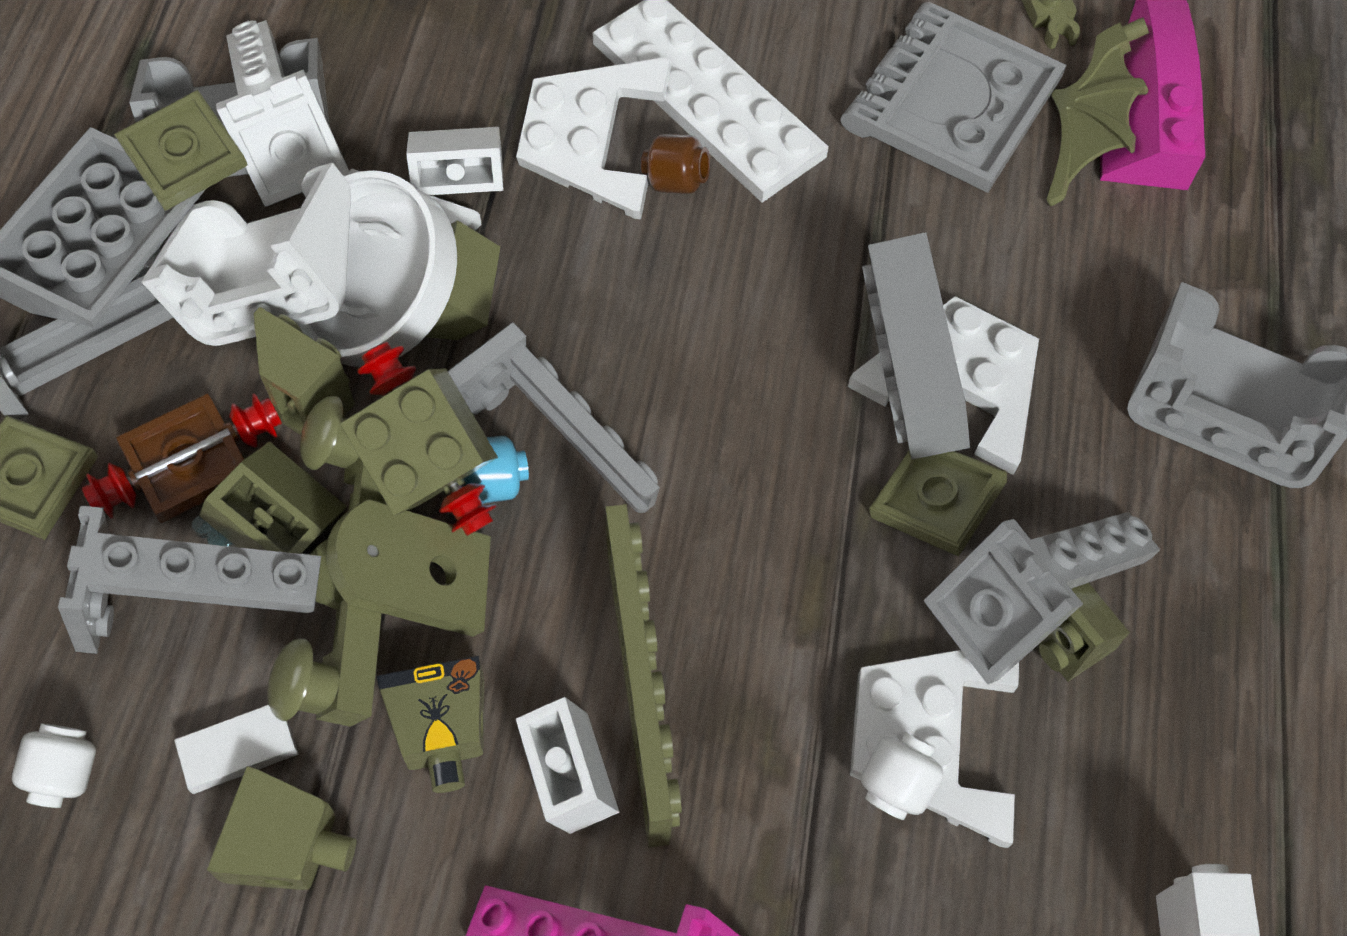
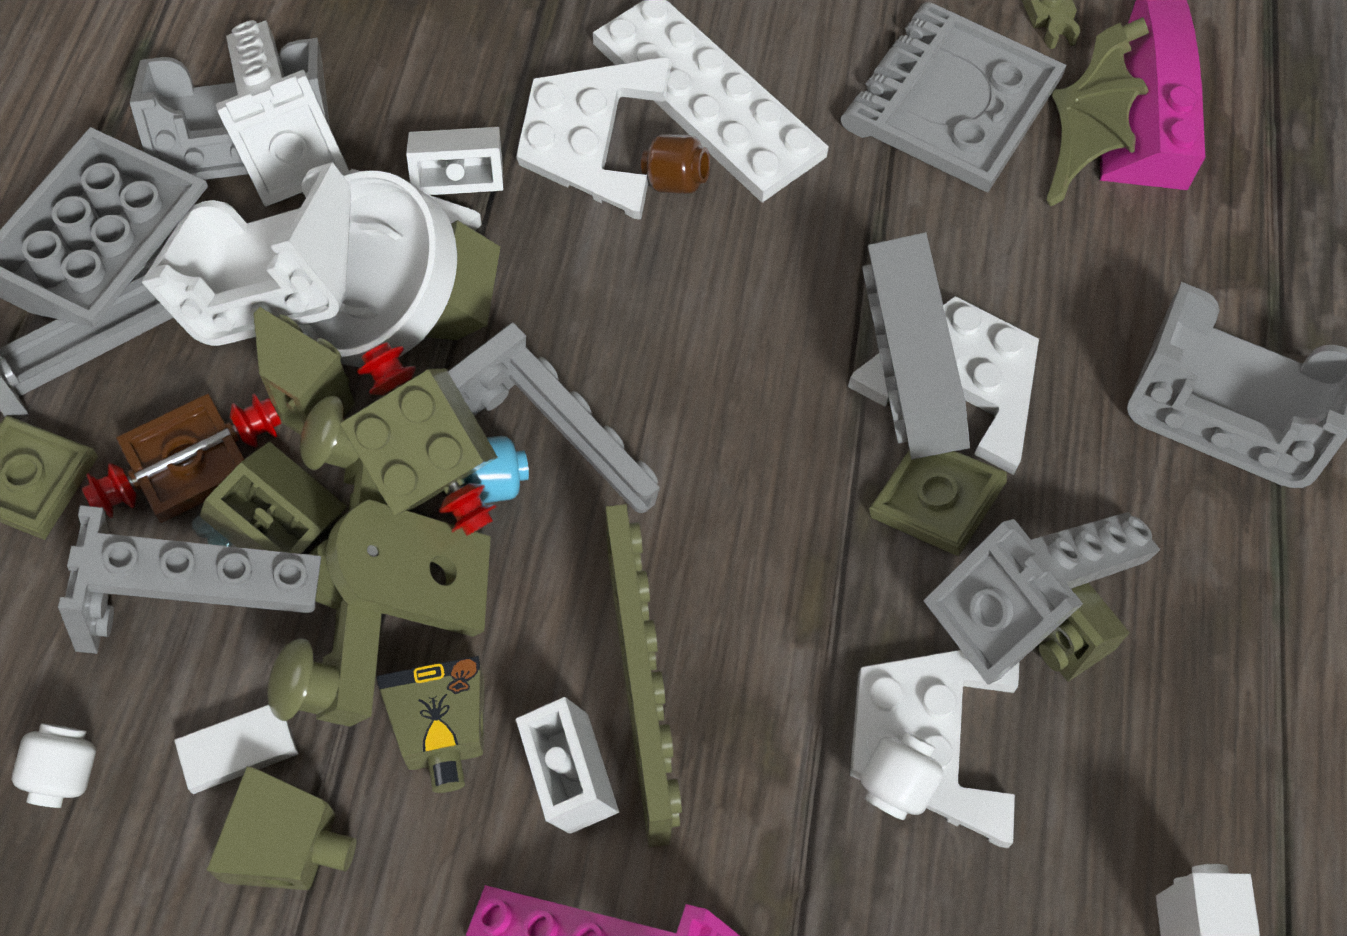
(181, 150): olive plate -> none

